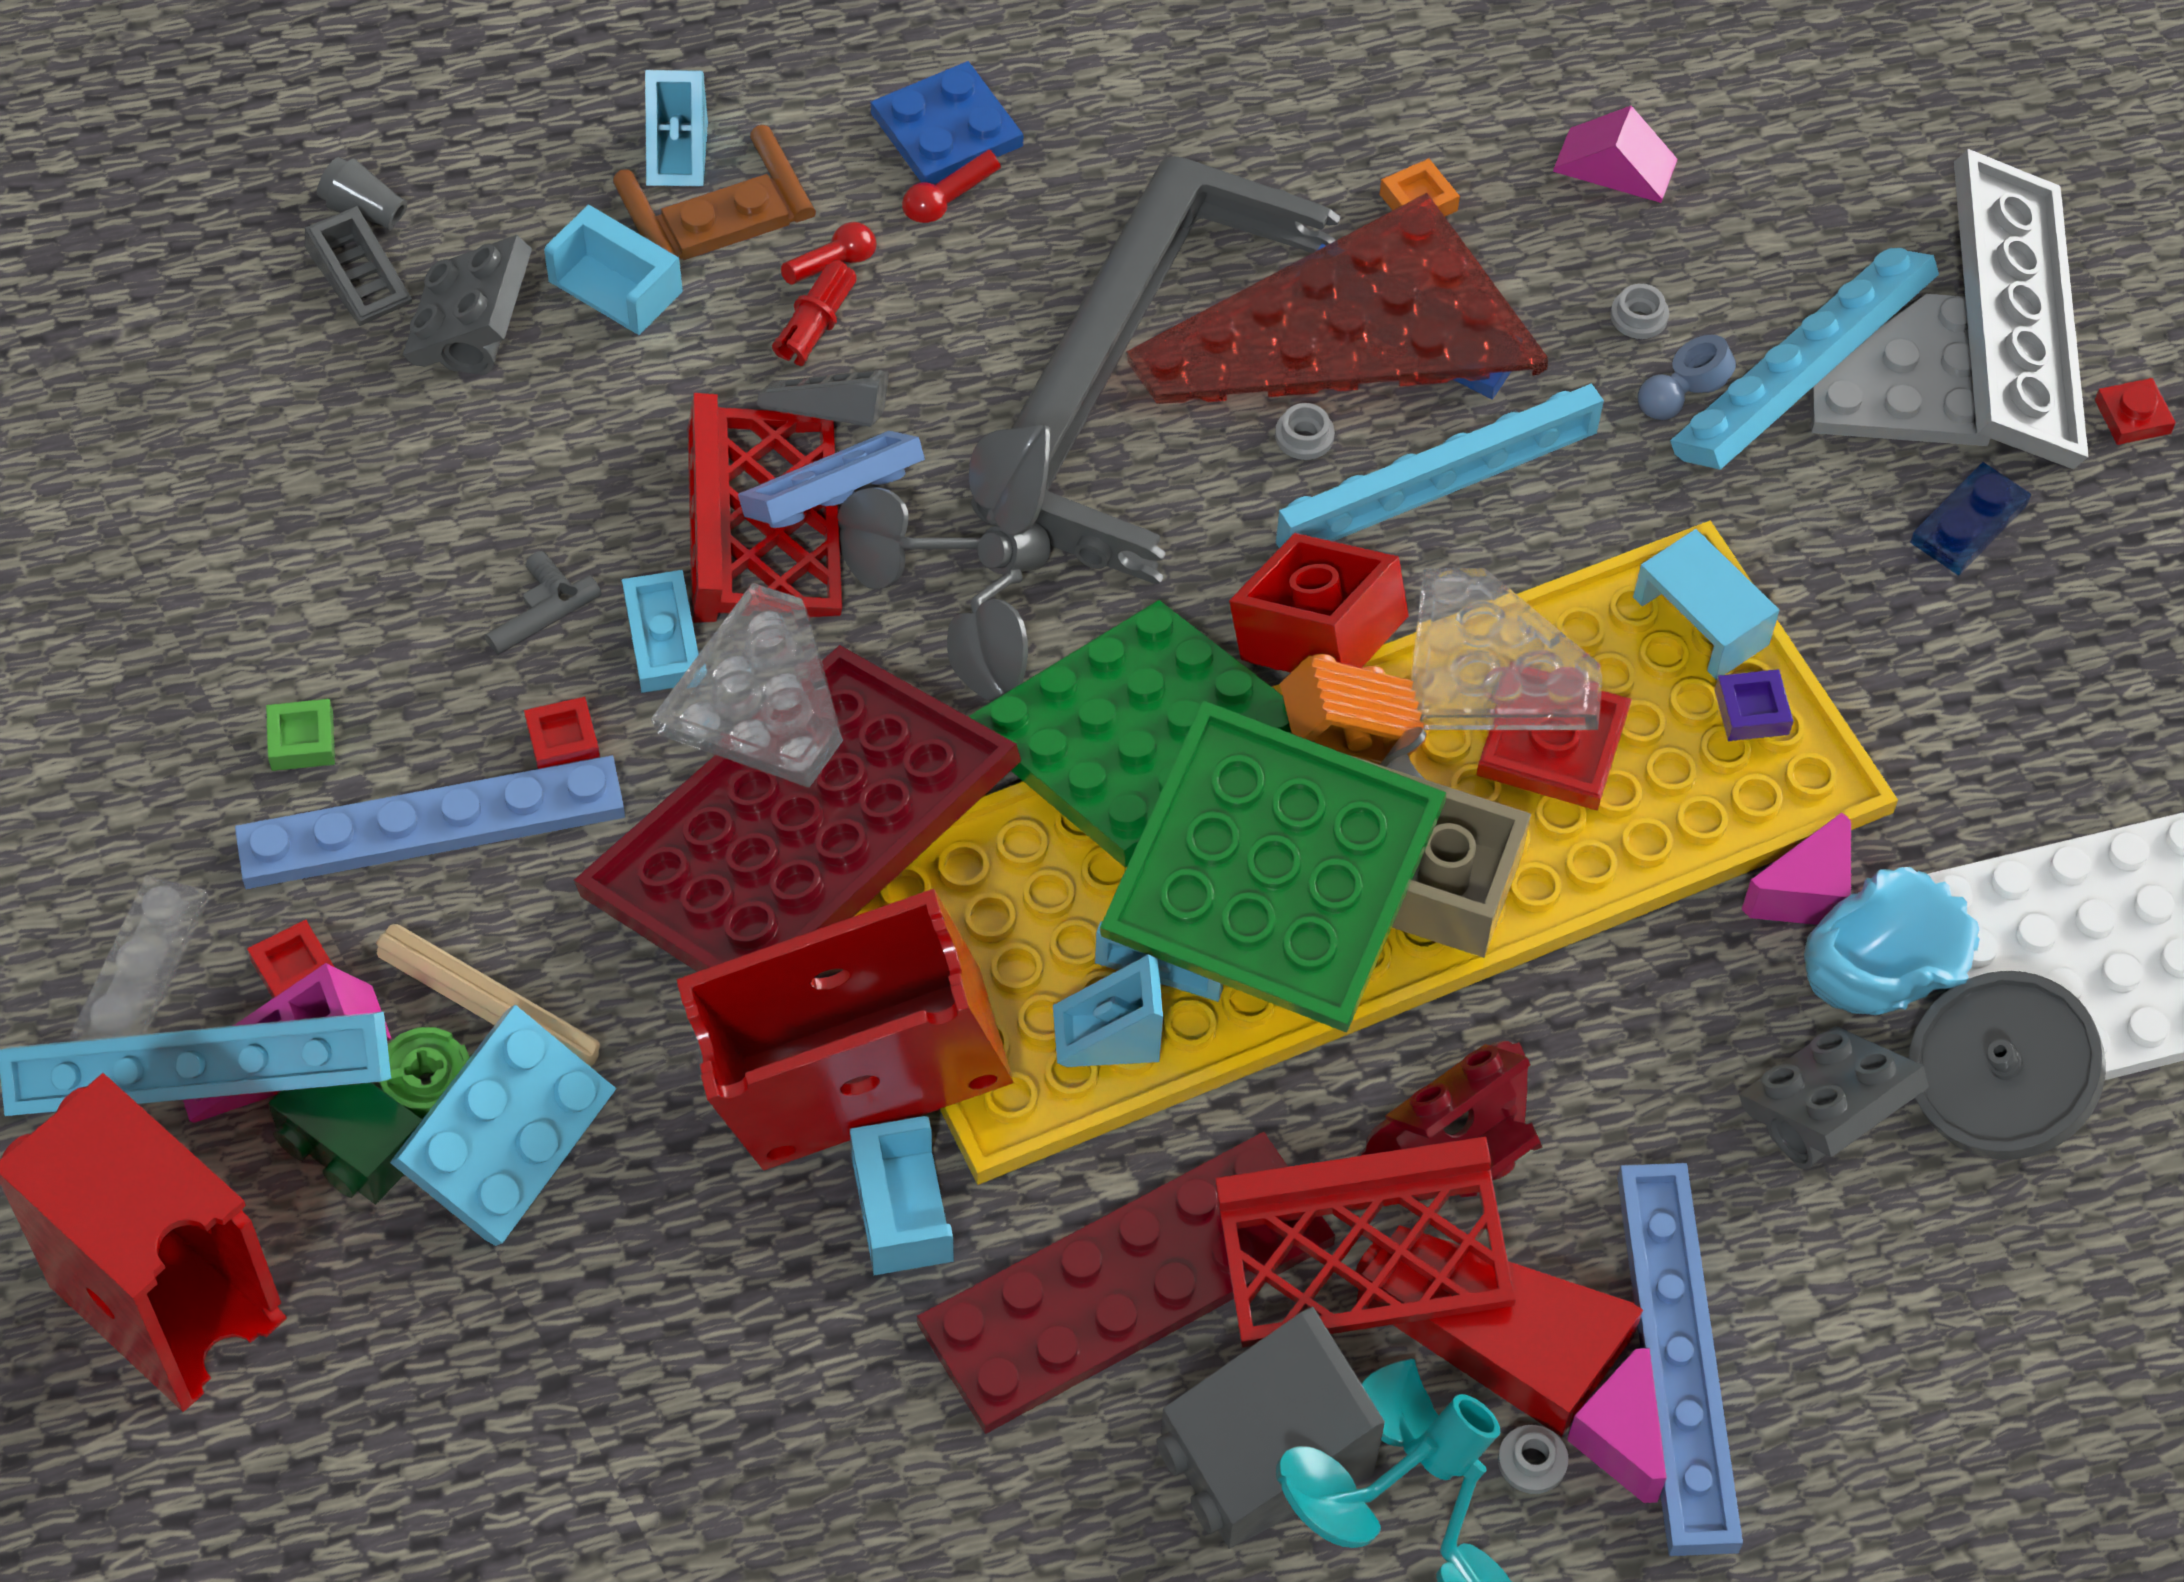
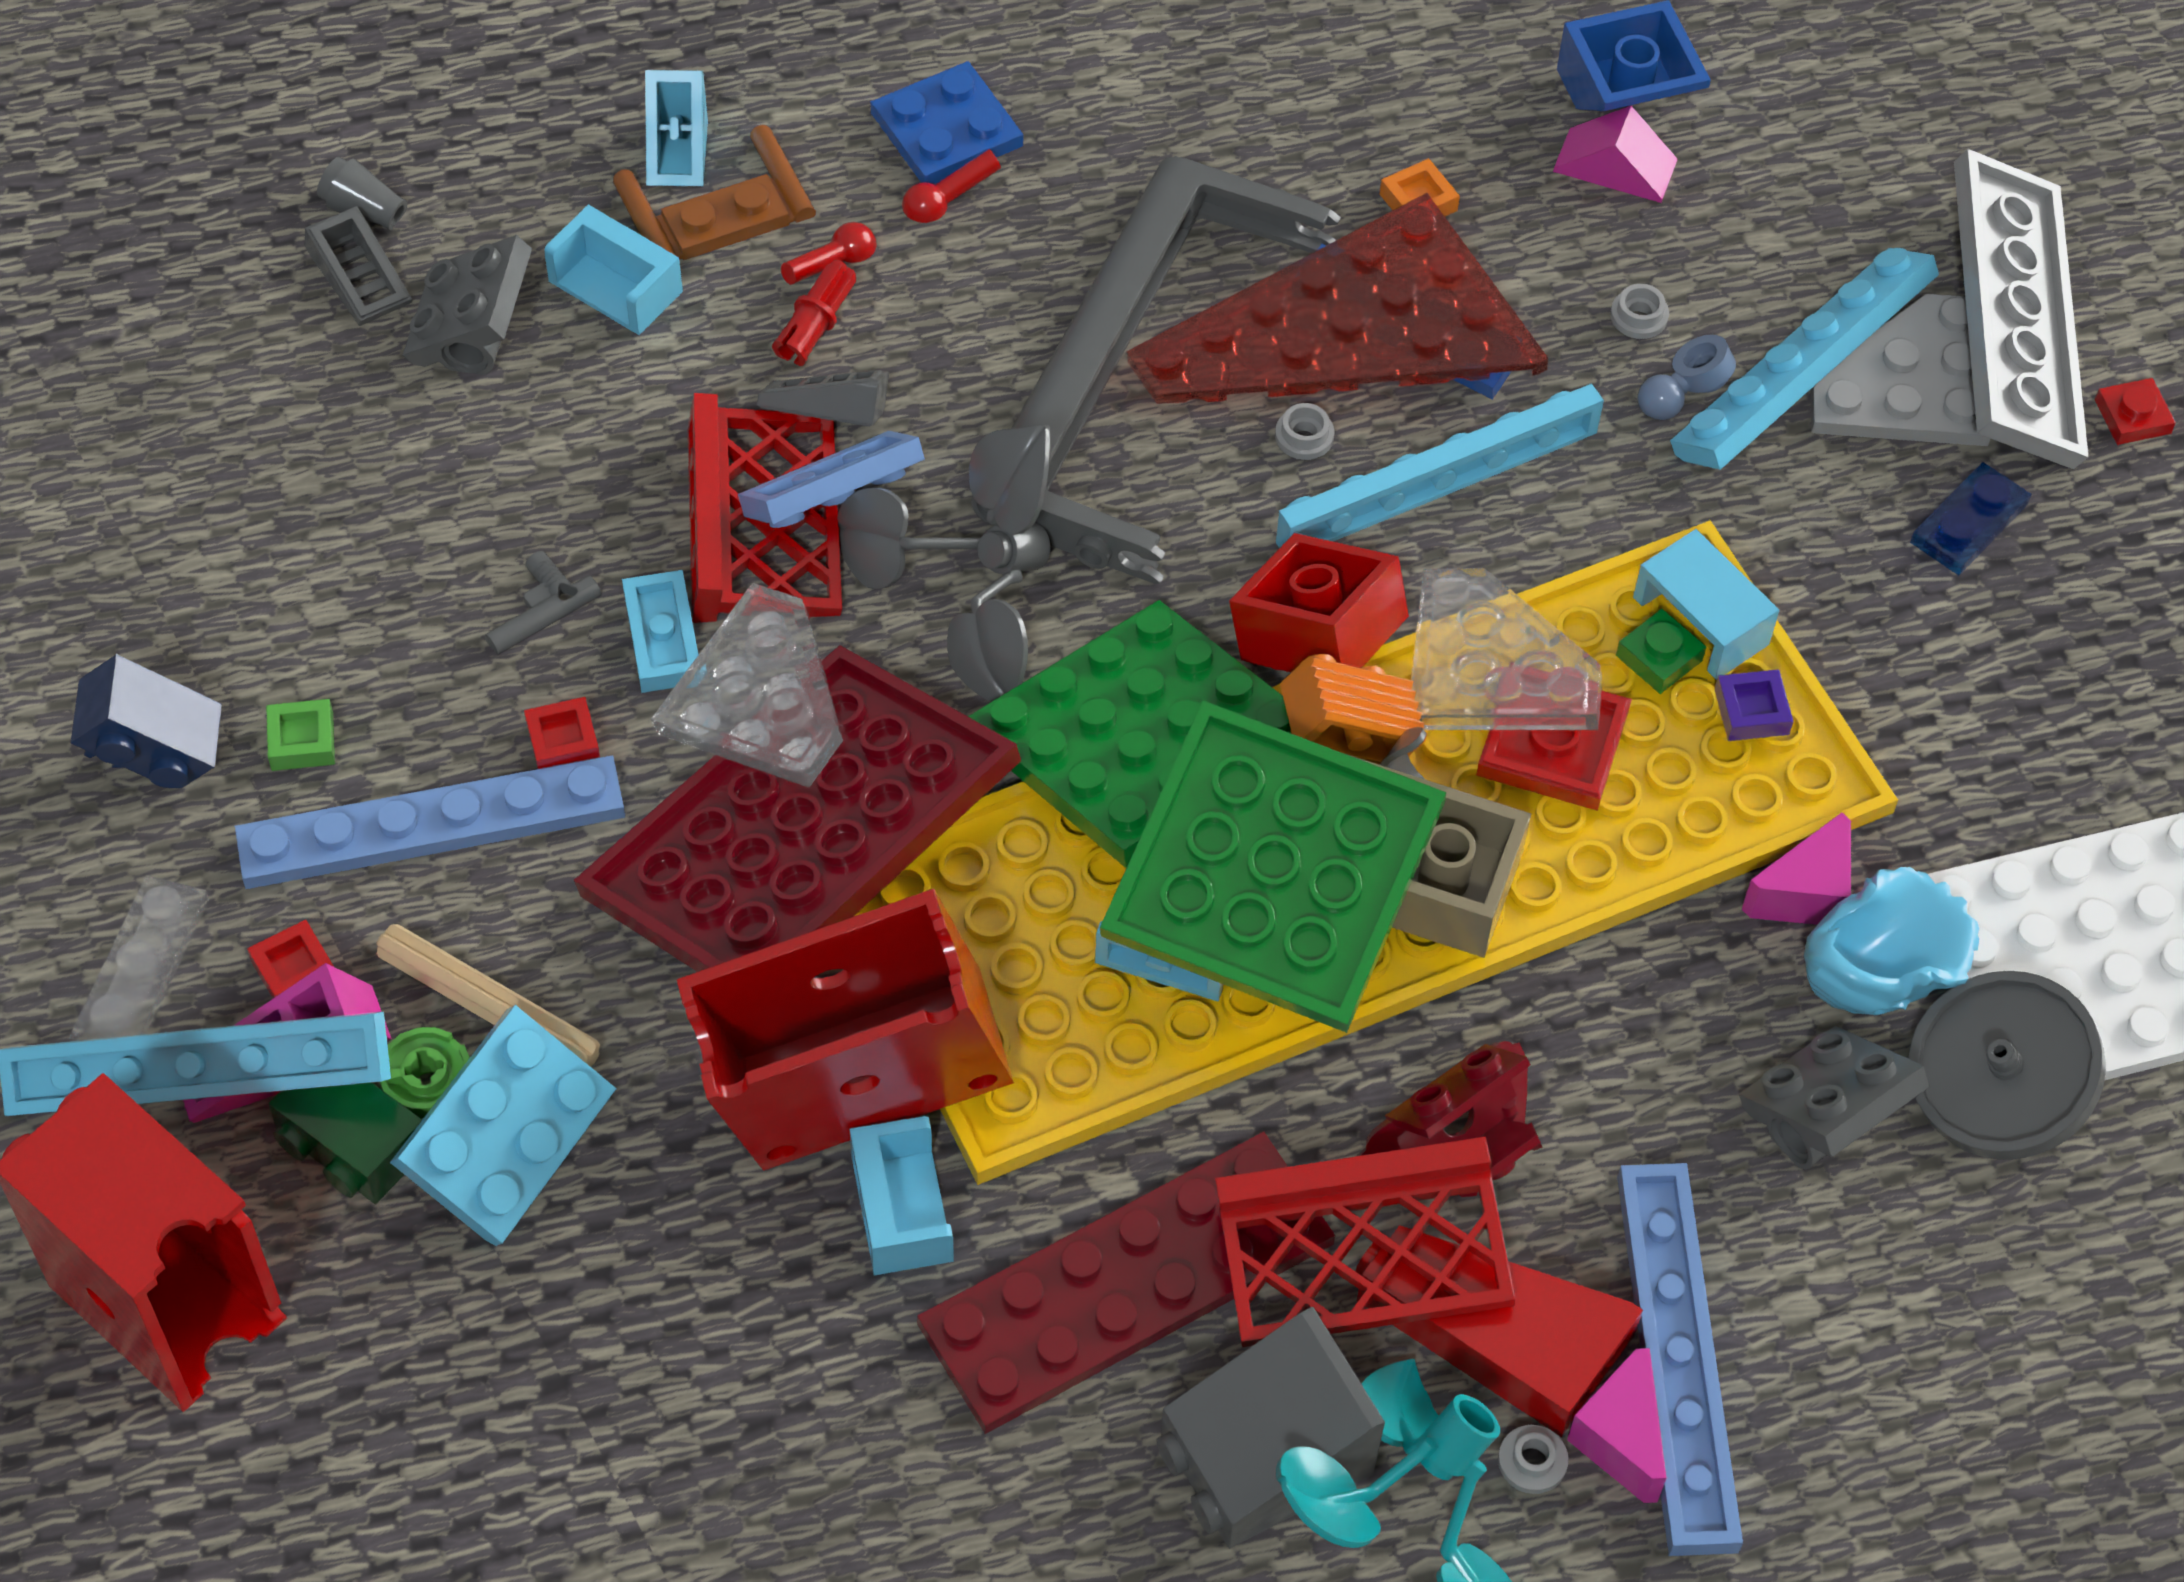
(145, 723): none -> brick
(1112, 1019): medium azure slope -> none
(1628, 58): none -> blue slope
(1661, 651): none -> green plate

